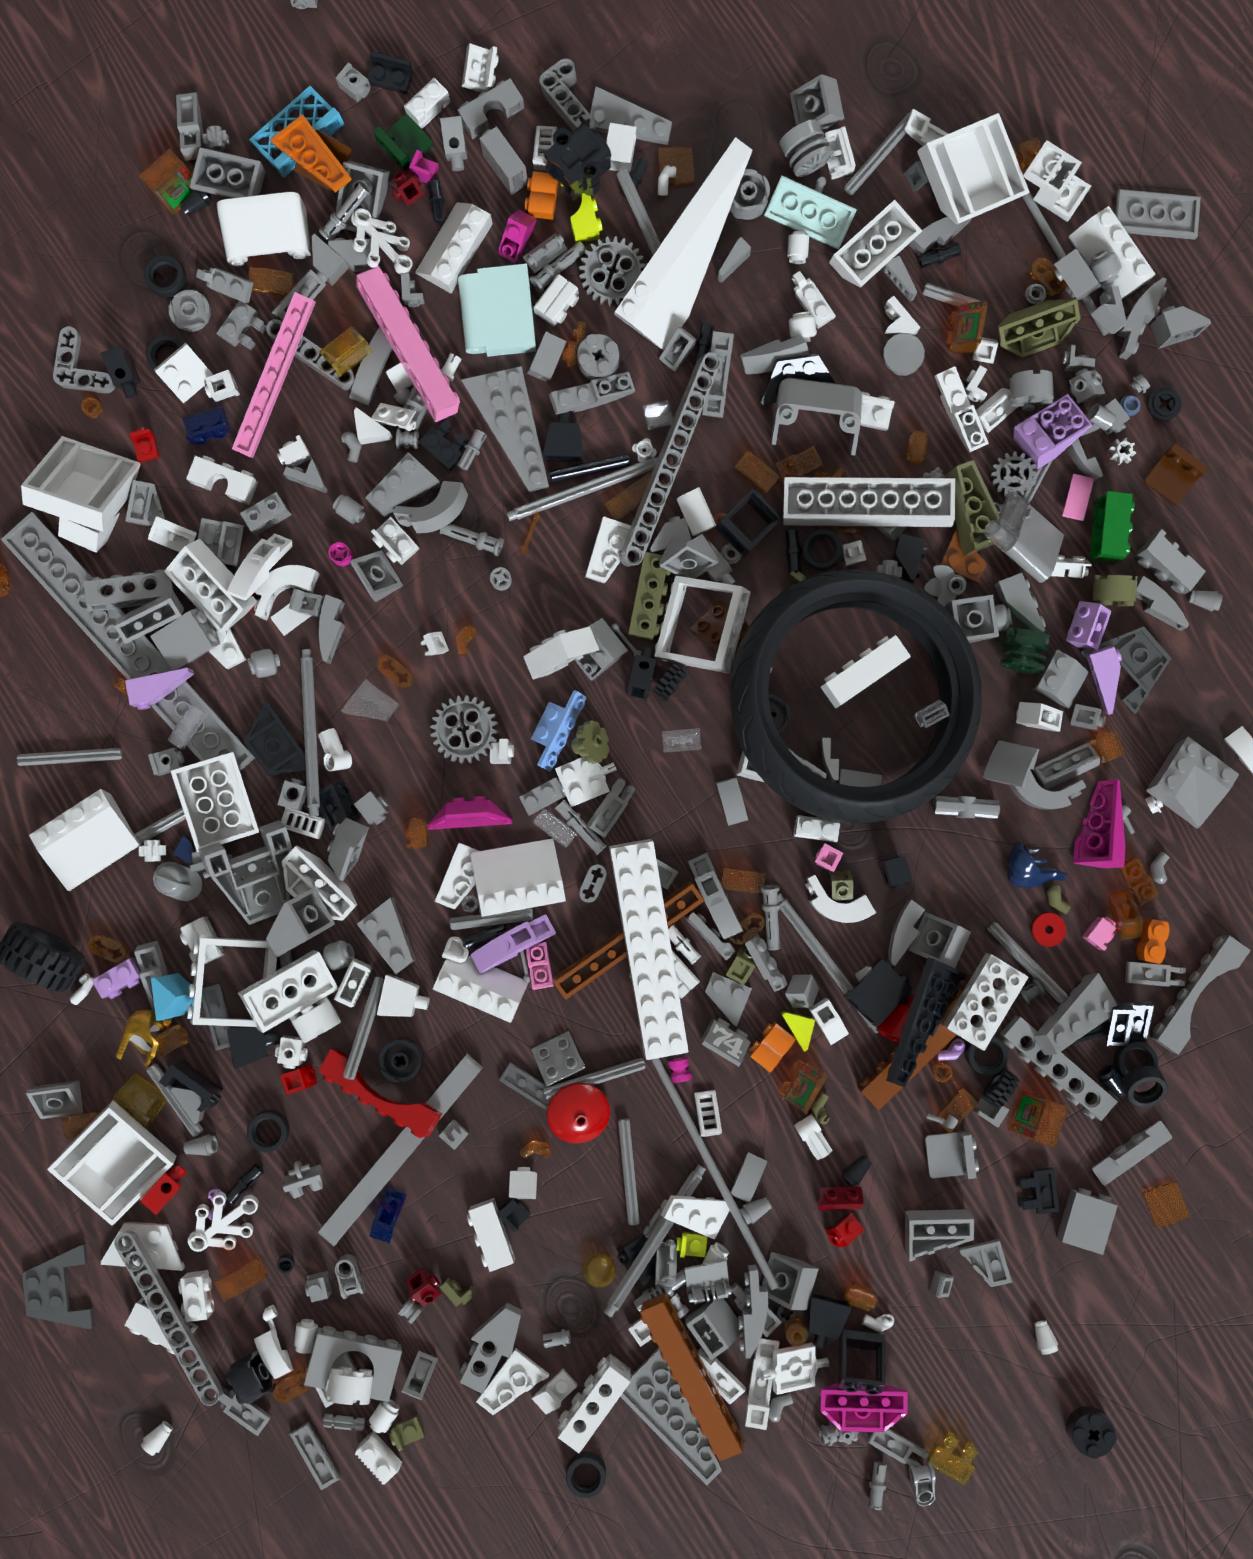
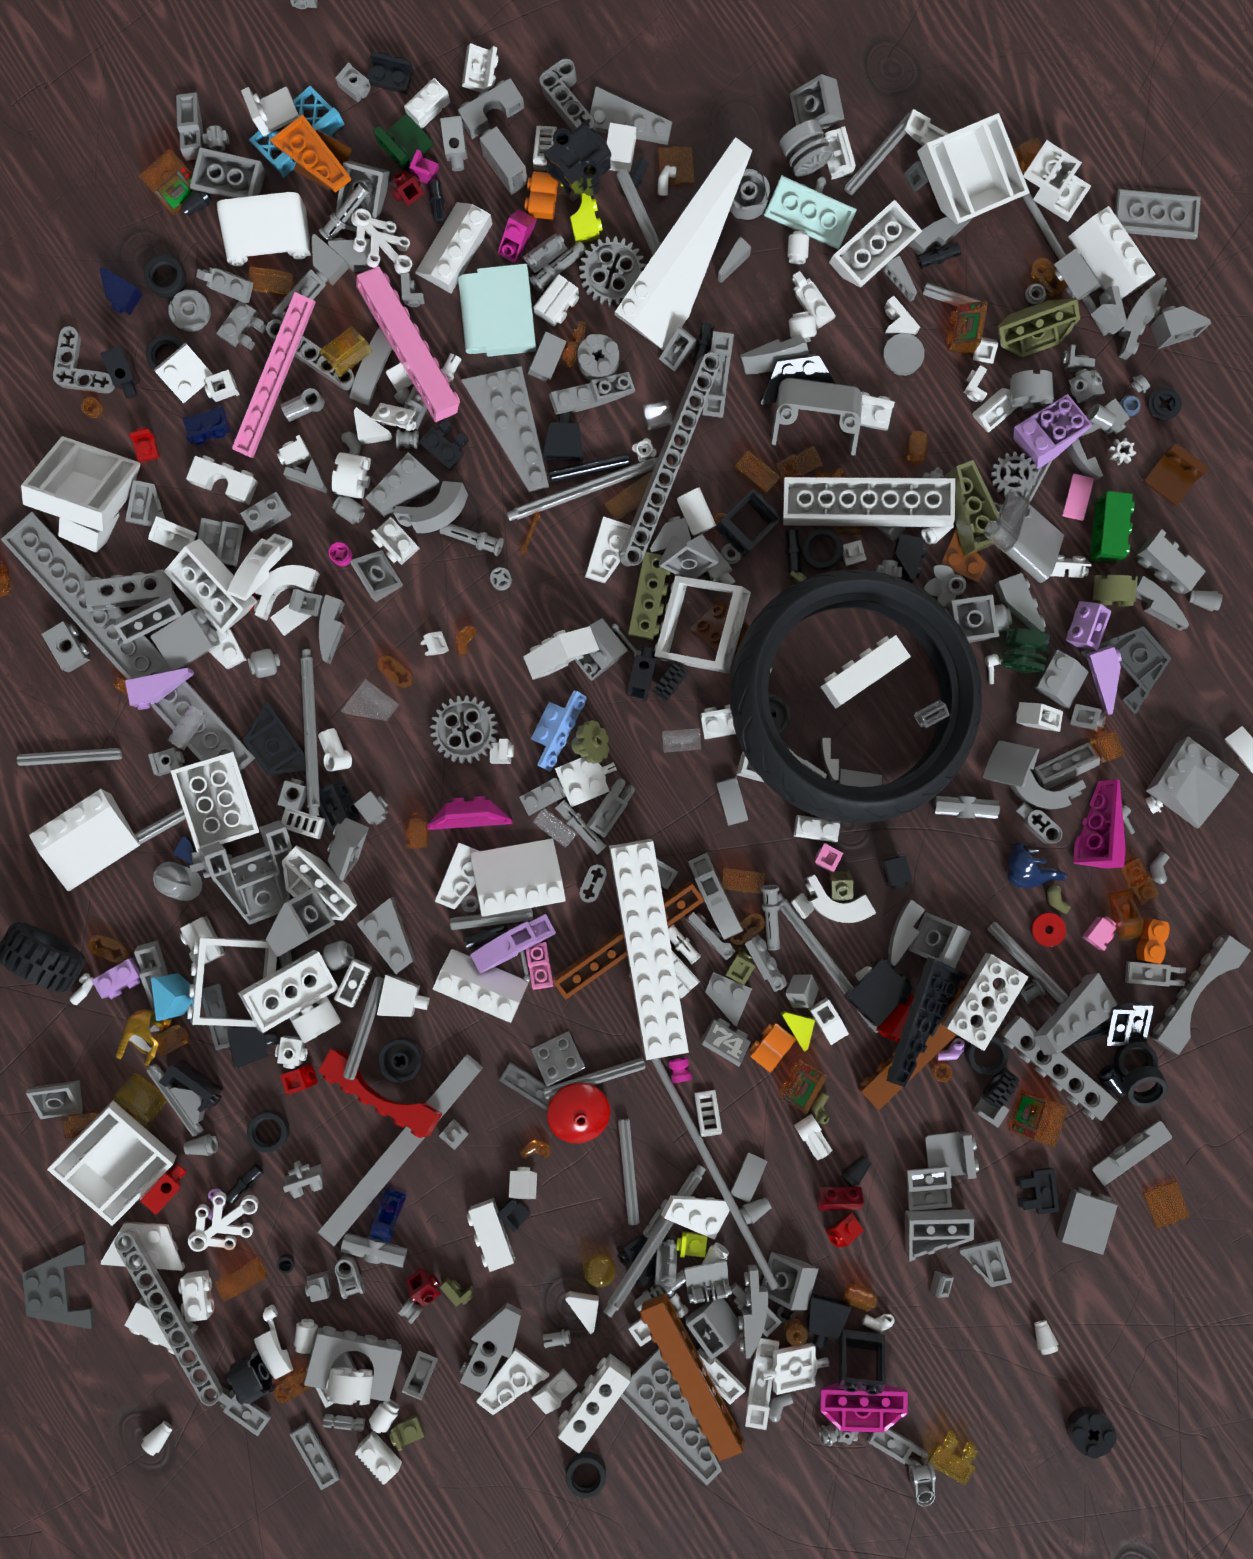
(56, 640): none -> light grey brick
(119, 292): none -> clear blue slope
(152, 850): white gear -> none
(271, 111): none -> white bracket
(300, 405): none -> light grey piece
(351, 475): none -> white brick
(374, 1250): none -> light grey piece
(455, 950): white tile -> none
(472, 449): light grey axle -> none
(585, 1308): none -> white slope
(717, 722): none -> white bracket
(802, 906): none -> white slope
(877, 1485): light grey pin -> none
(928, 1188): none -> light grey slope
(934, 534): none -> white cone
(950, 1121): light grey hand -> none
(958, 1106): clear orange plate -> none
(959, 410): white slope -> none
(991, 661): none -> white hand
(1038, 830): none -> light grey piece
(1105, 266): light grey head -> none

